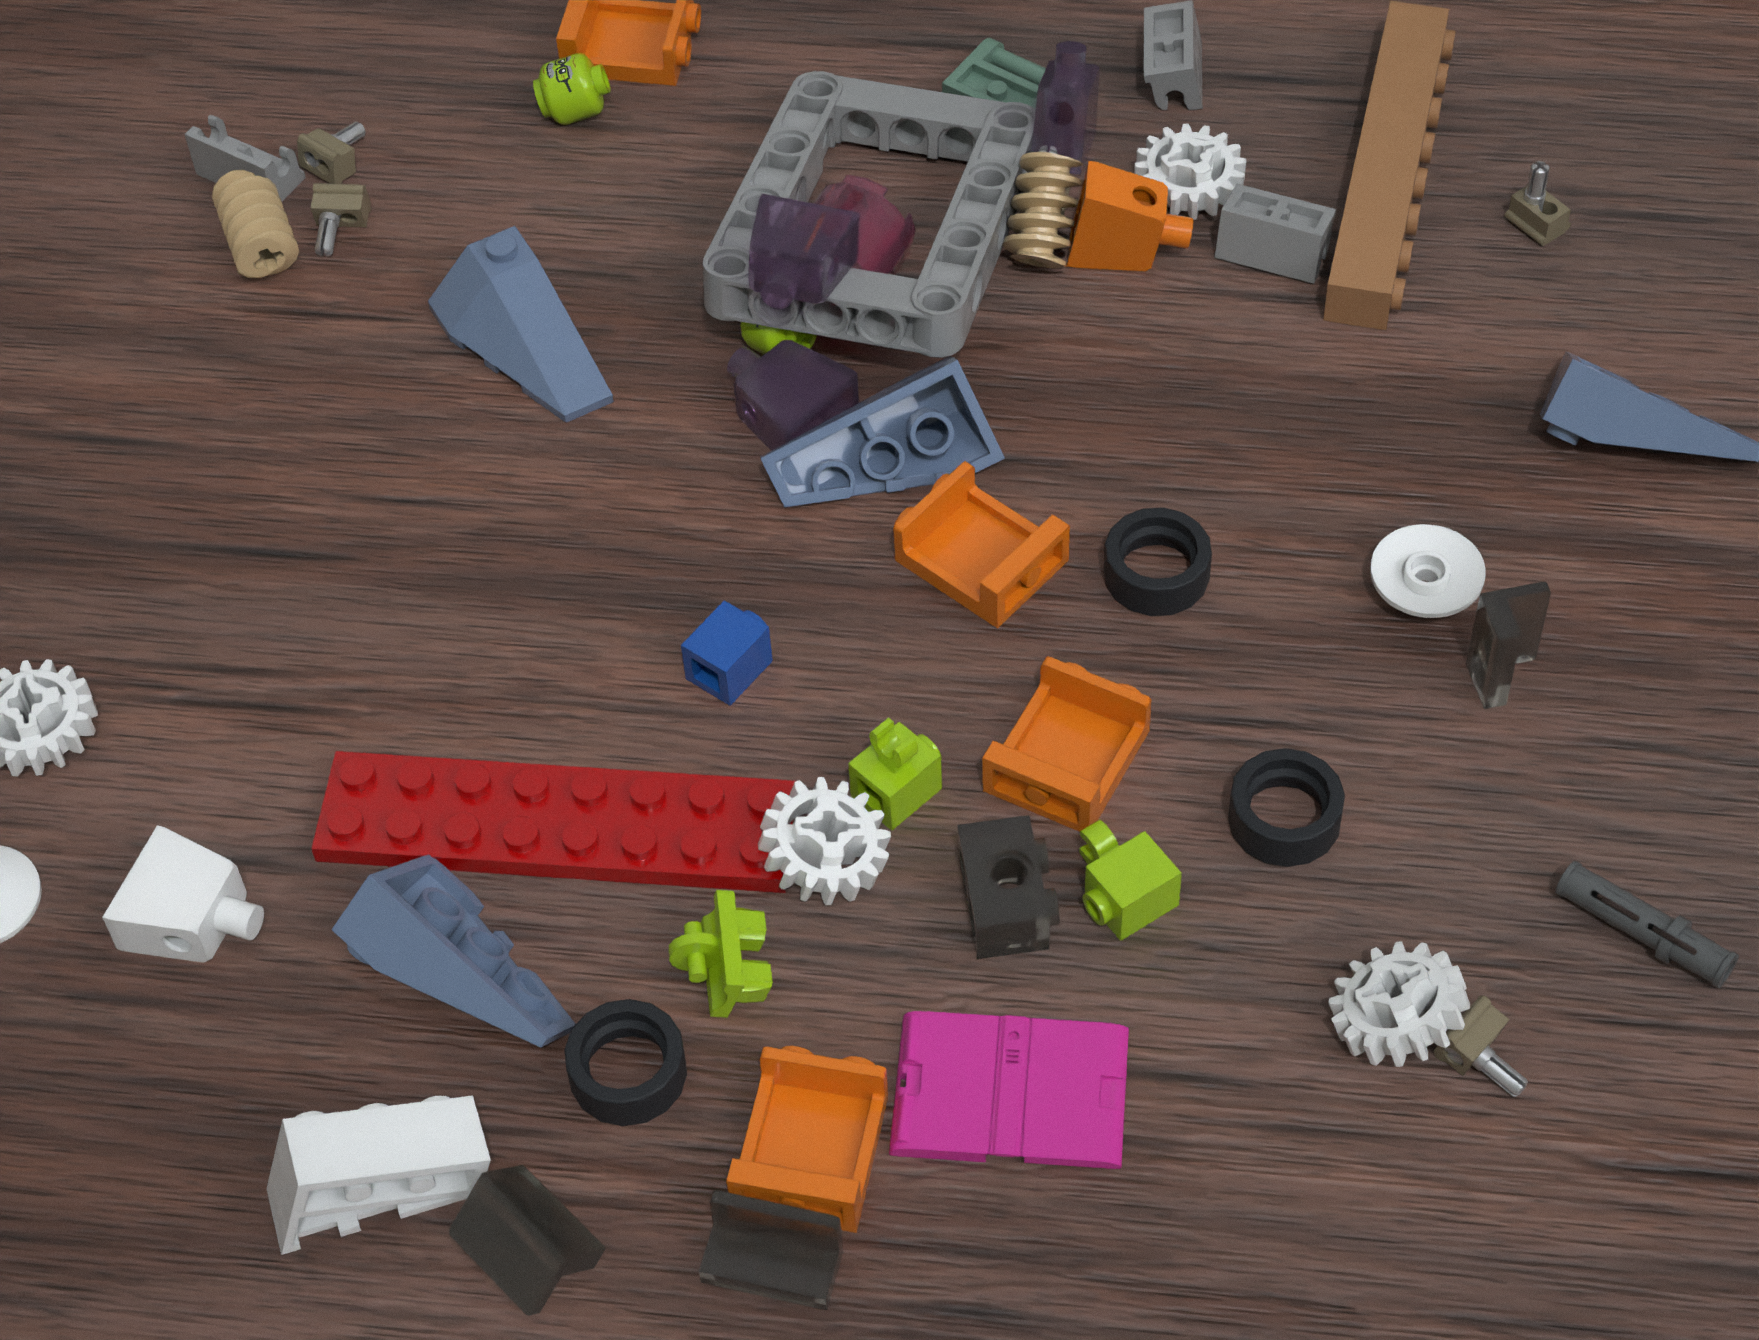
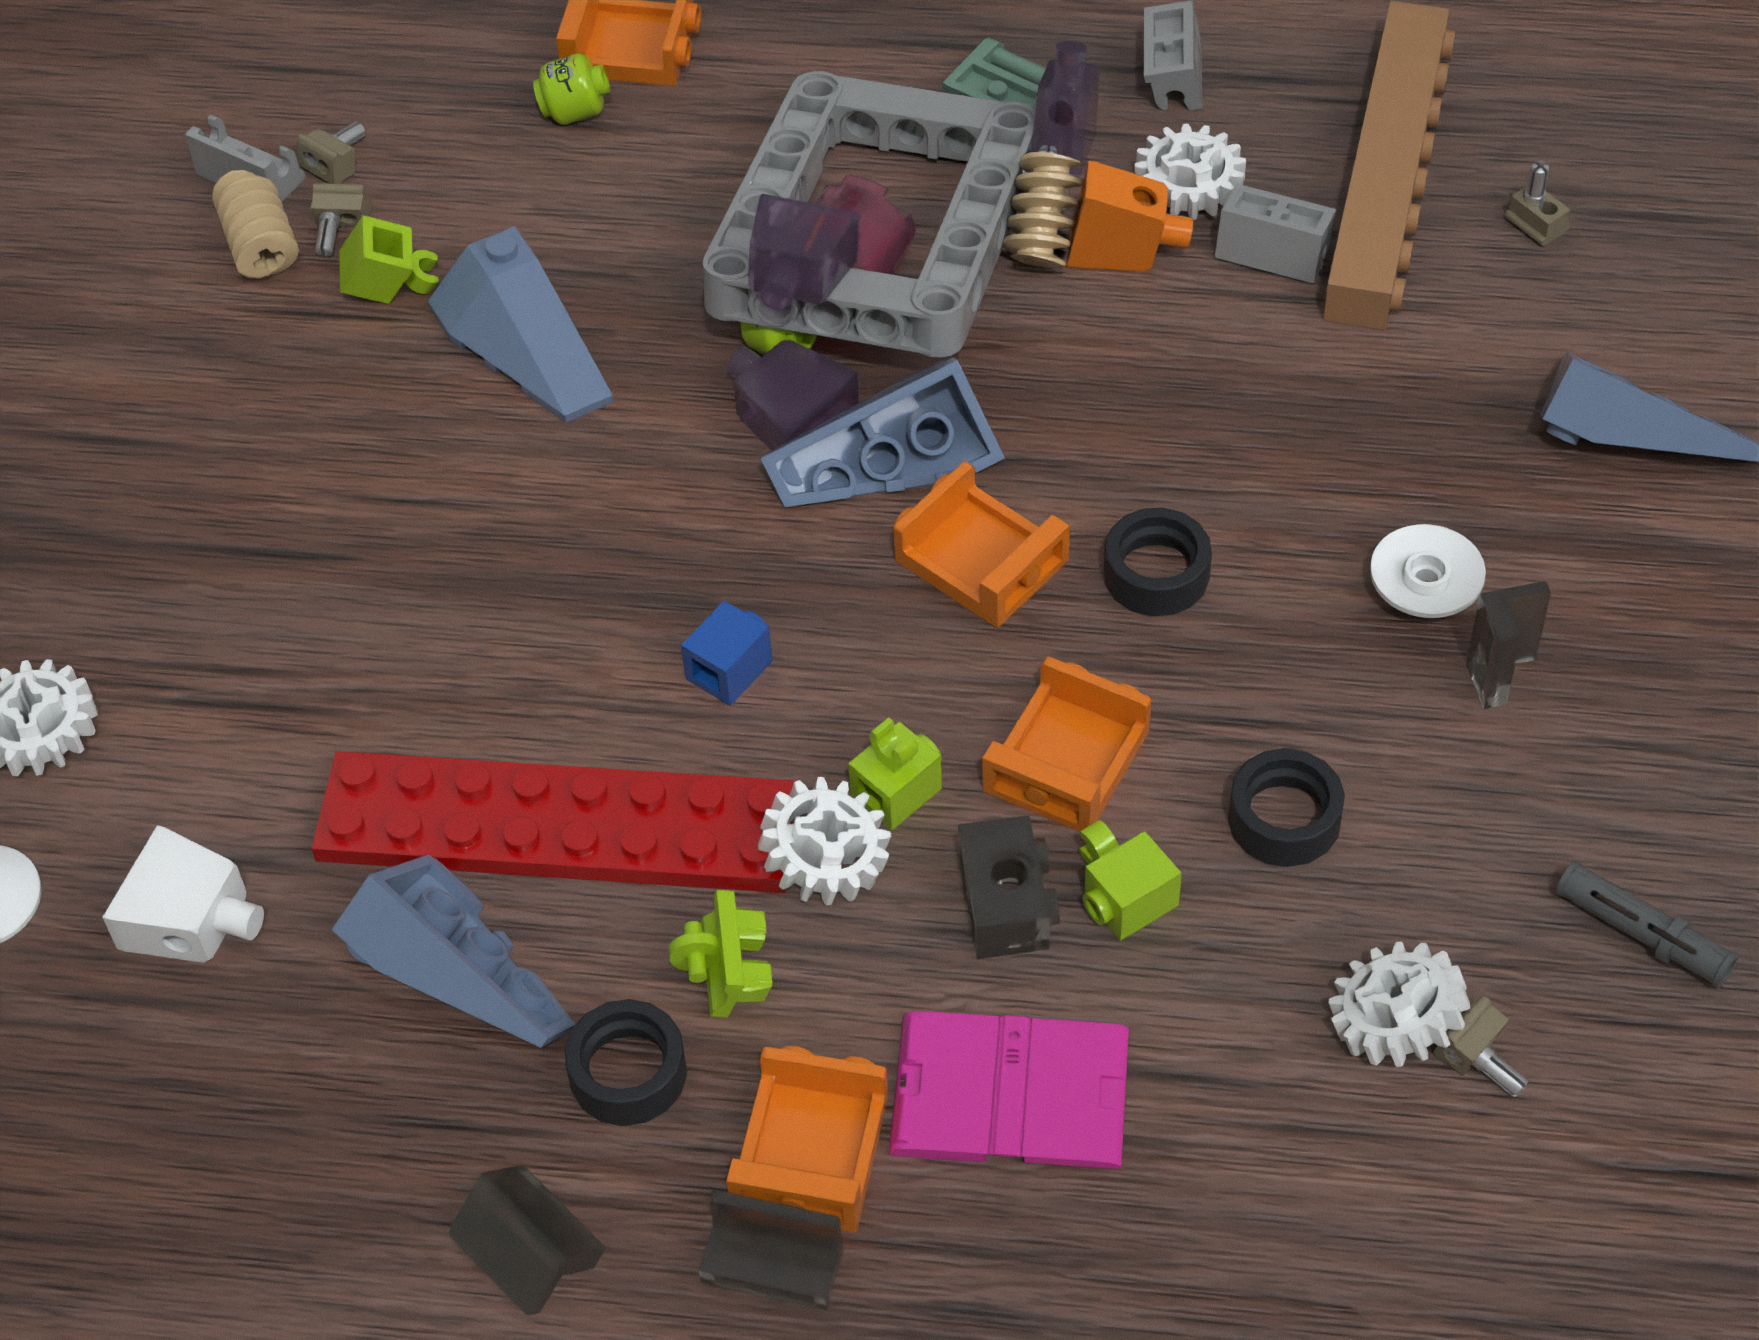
(372, 1161): white wedge -> none
(381, 259): none -> lime brick

